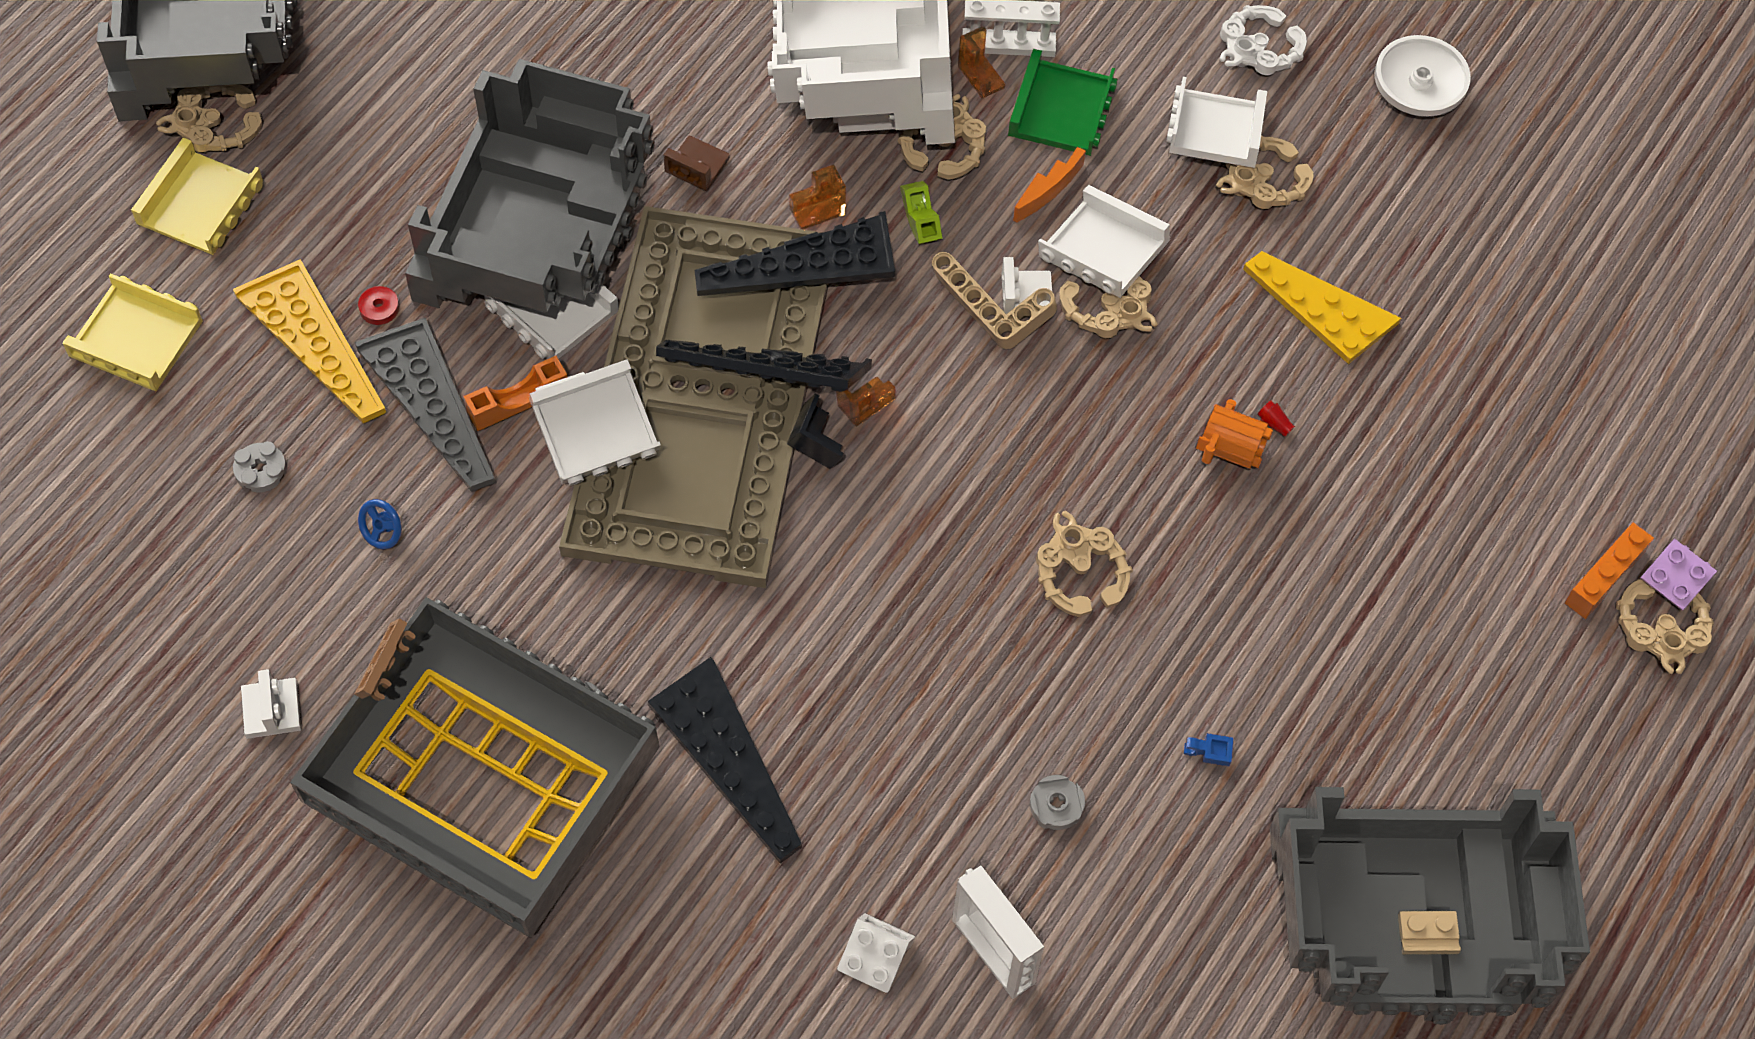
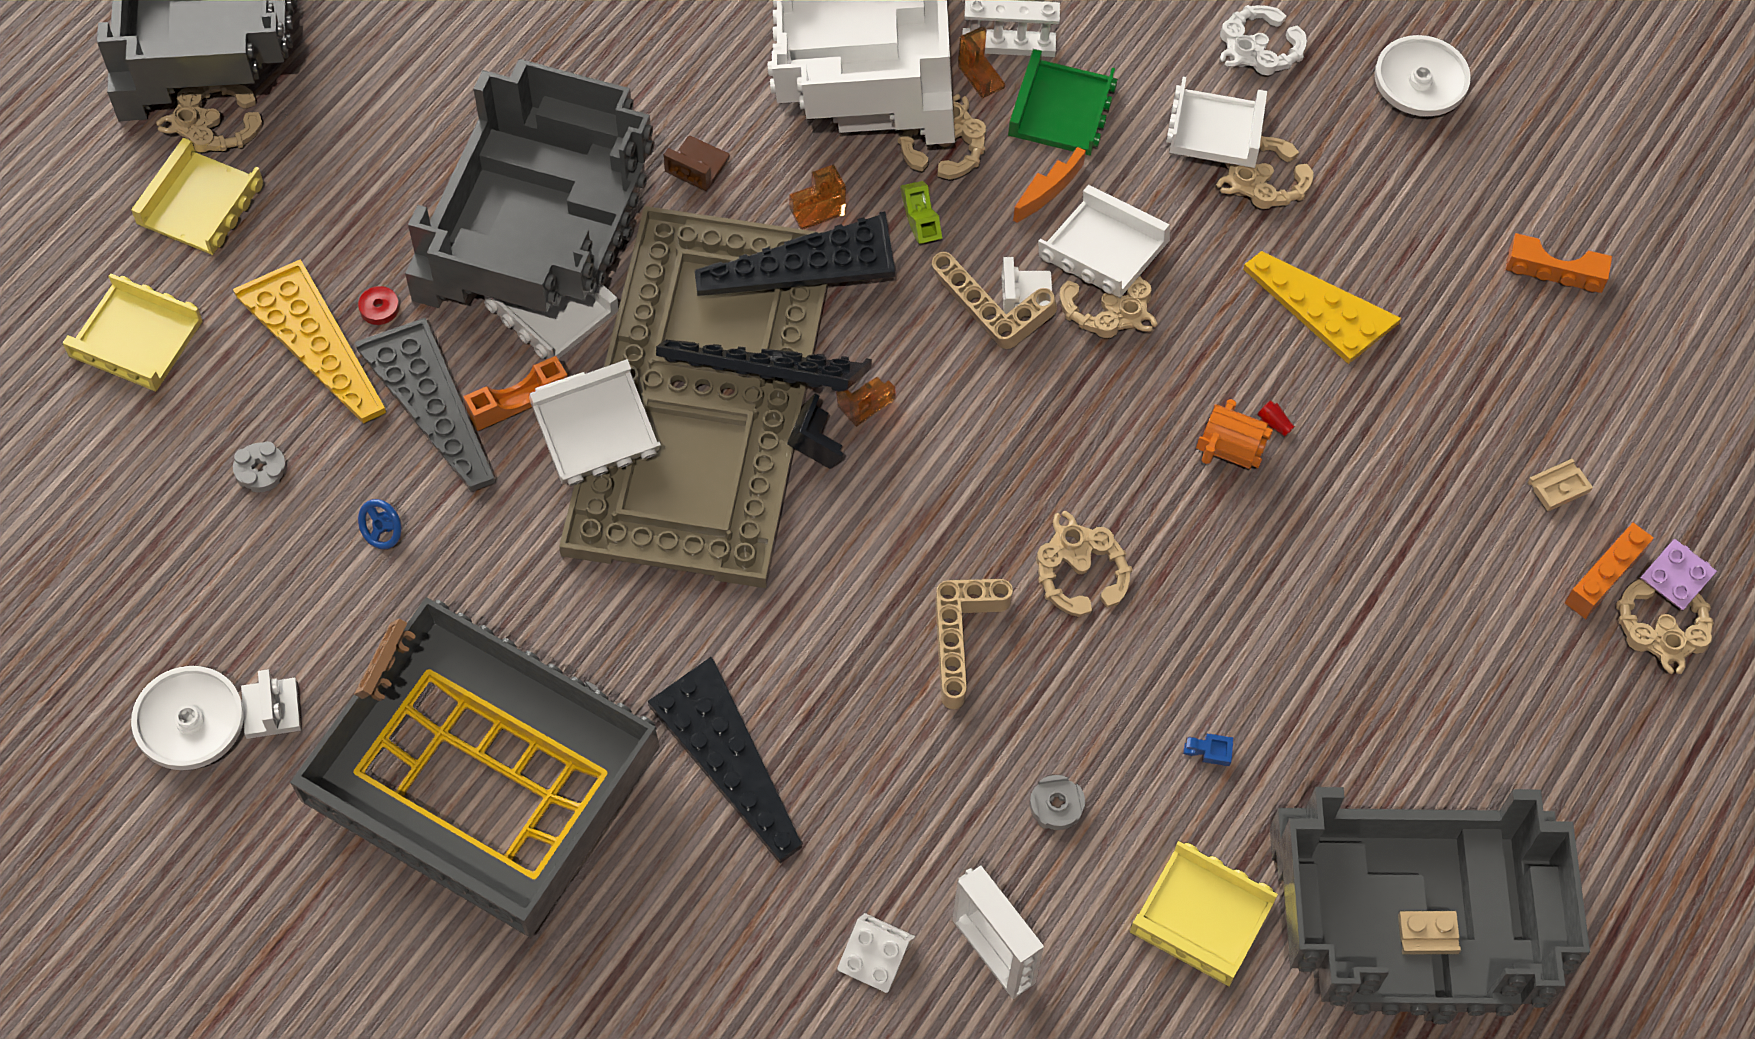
(187, 718): none -> white dish
(953, 631): none -> tan beam
(1204, 913): none -> light yellow panel
(1529, 258): none -> orange arch
(1560, 485): none -> tan plate

